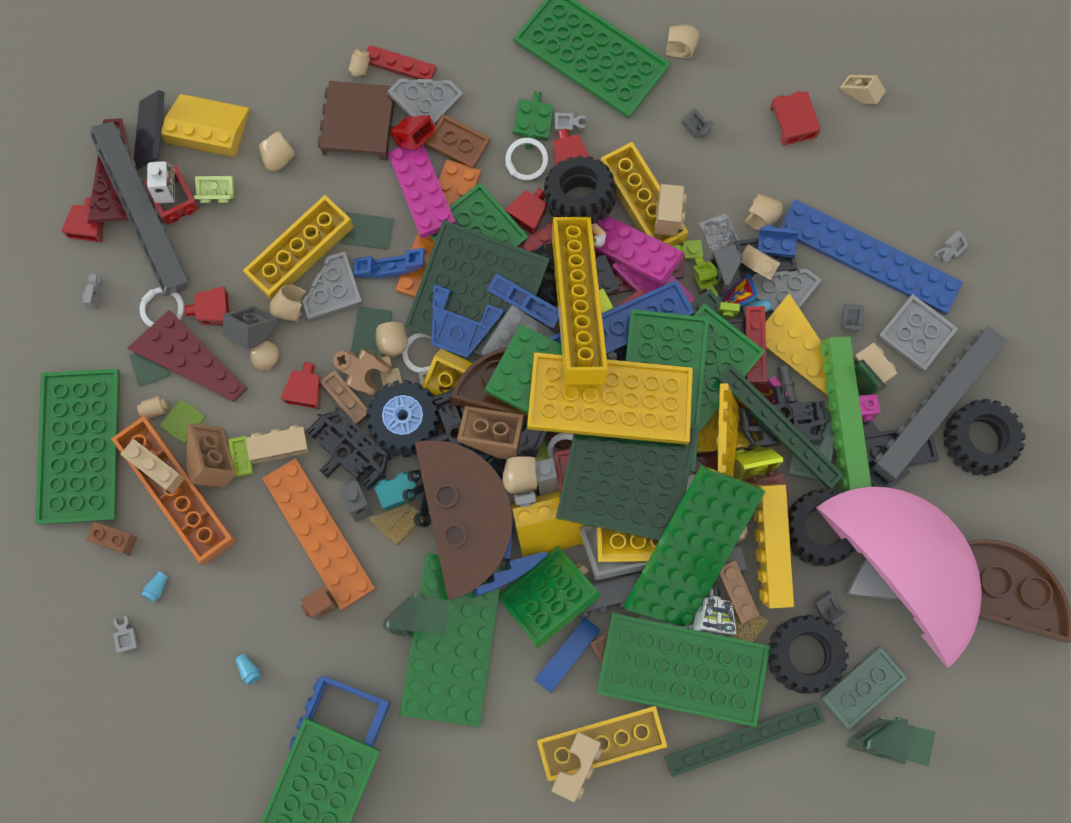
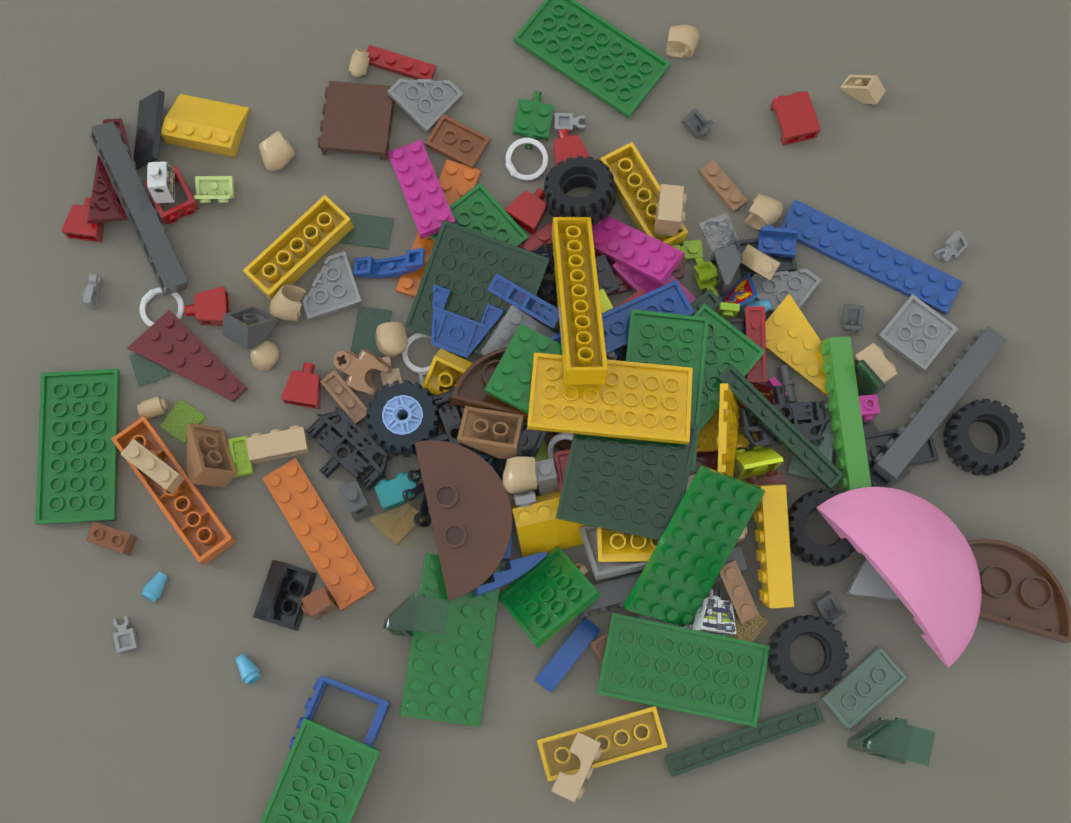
(282, 595): none -> black slope
(413, 131): red torso -> none
(600, 235): arm -> none
(723, 186): none -> medium nougat plate

